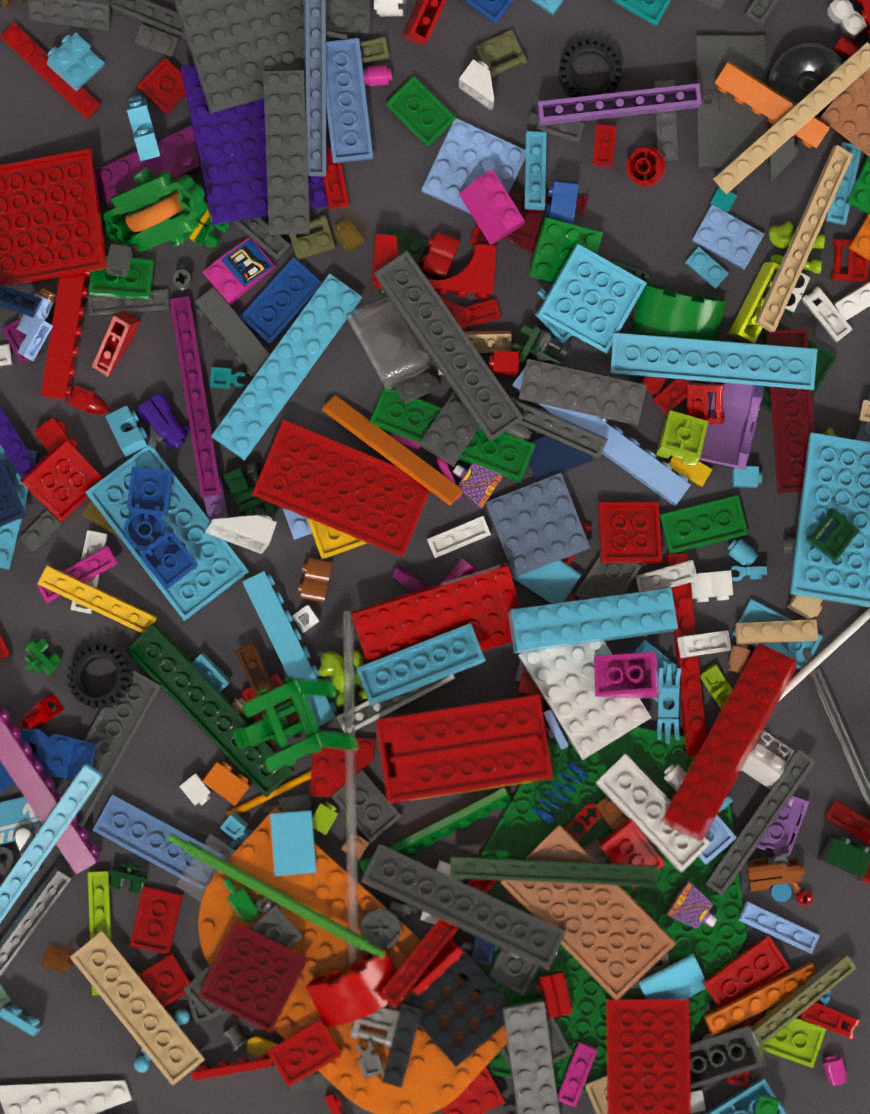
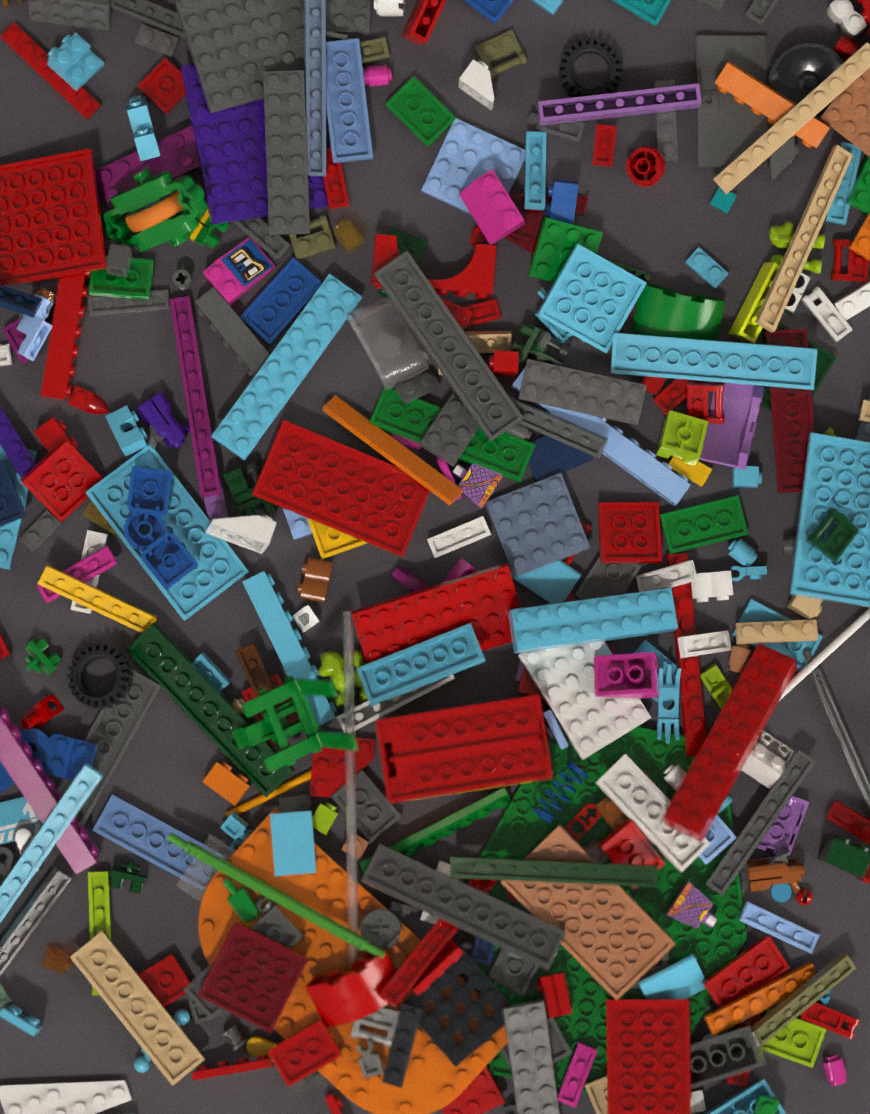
(116, 341): red slope -> none
(156, 920): red tile -> none
(196, 790): white brick -> none
(222, 378): teal plate -> none
(440, 255): red brick -> none
(728, 237): light blue plate -> none

